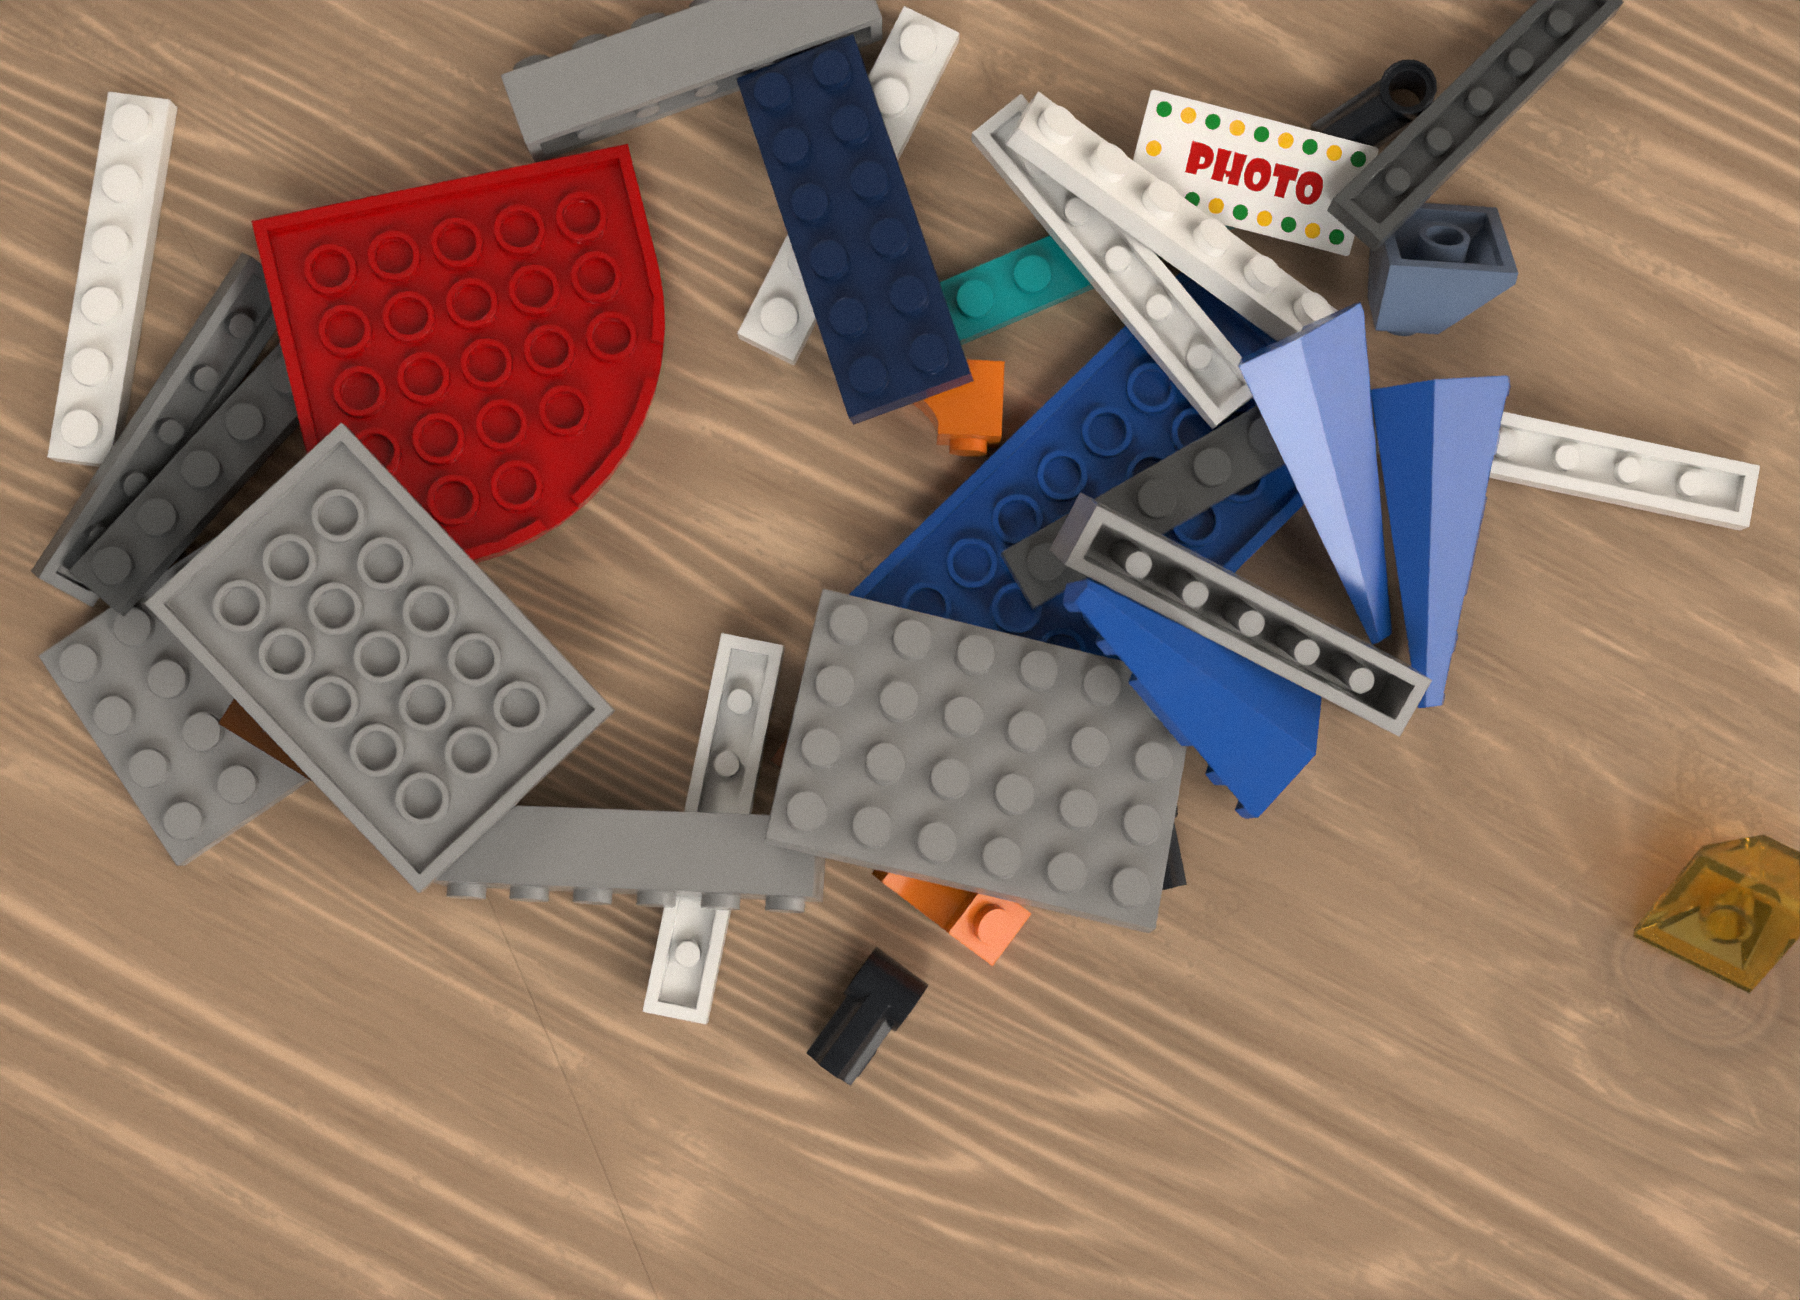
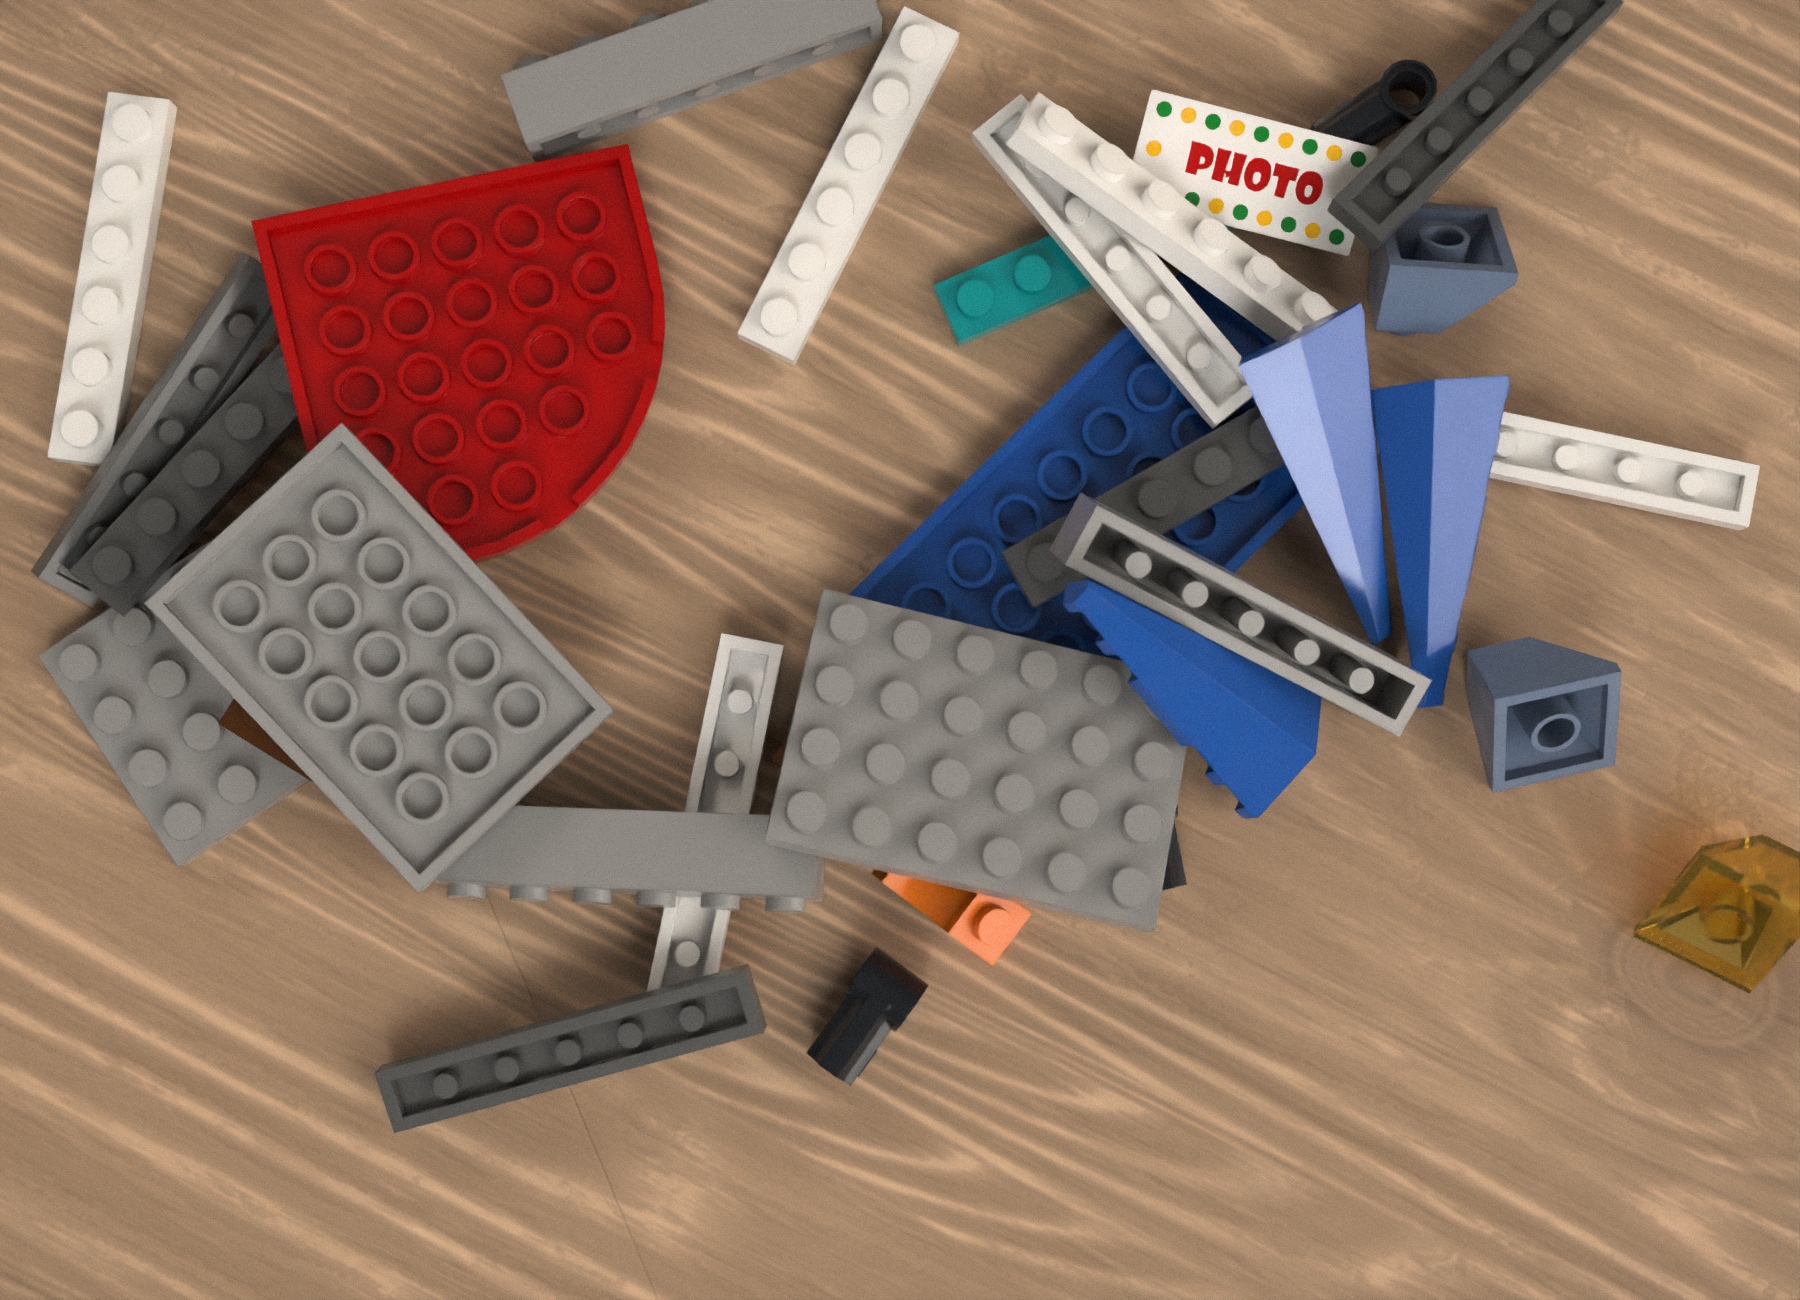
(571, 1048): none -> dark grey plate
(854, 230): dark blue plate -> none
(970, 414): orange arch -> none
(1541, 711): none -> sand blue slope

